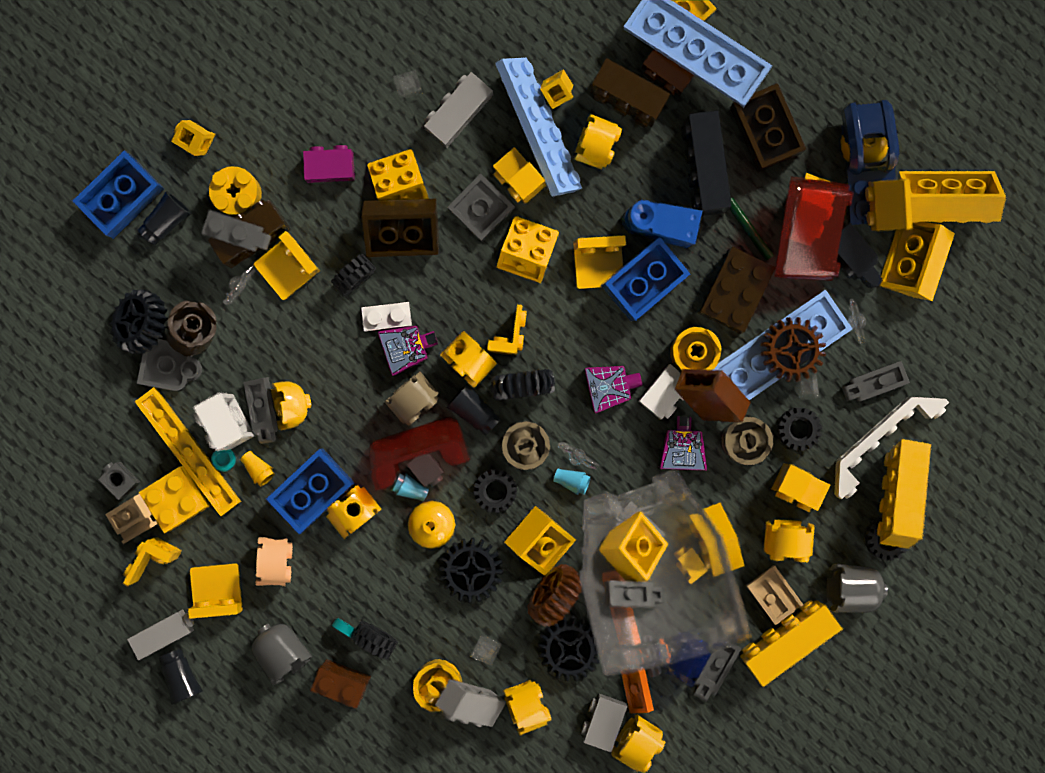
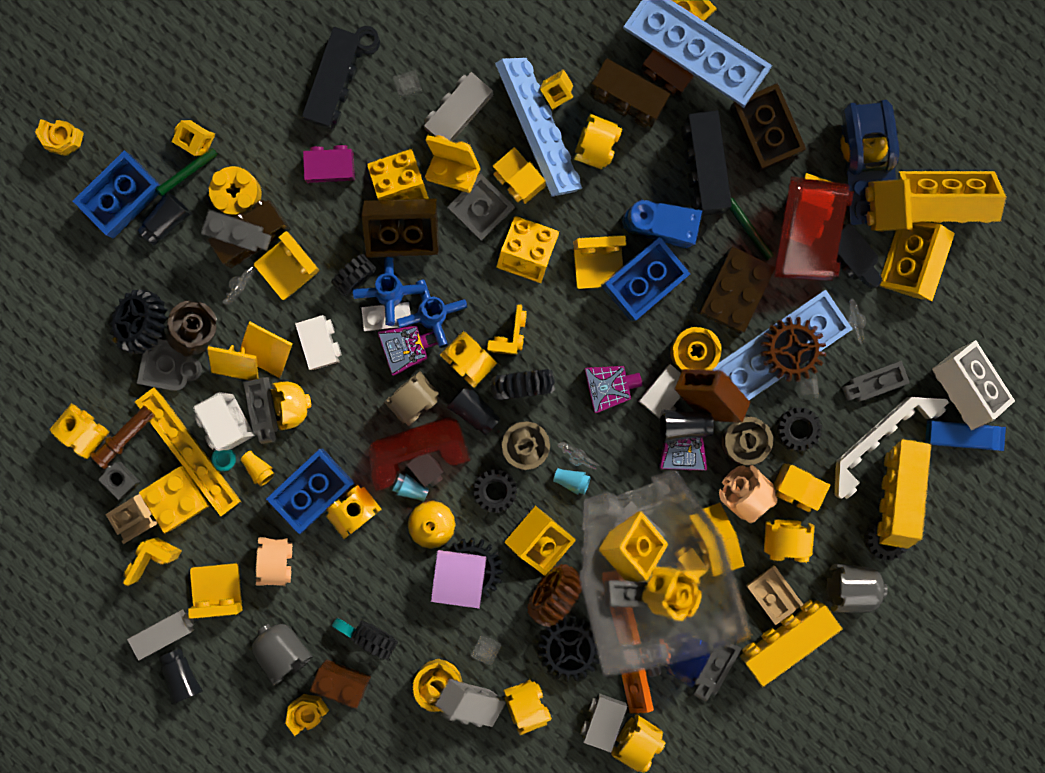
(59, 137): none -> yellow hair
(79, 431): none -> yellow brick
(115, 444): none -> reddish brown pin
(186, 172): none -> dark green bar
(233, 363): none -> yellow piece
(267, 347): none -> yellow piece
(305, 712): none -> yellow hair
(318, 342): none -> white brick
(334, 74): none -> black hinge
(389, 298): none -> blue bar
(434, 322): none -> blue bar
(452, 164): none -> yellow bracket
(458, 579): none -> lavender slope
(672, 593): none -> yellow brick
(684, 425): none -> black plant
(747, 493): none -> light nougat brick
(961, 436): none -> blue piece
(973, 385): none -> white brick

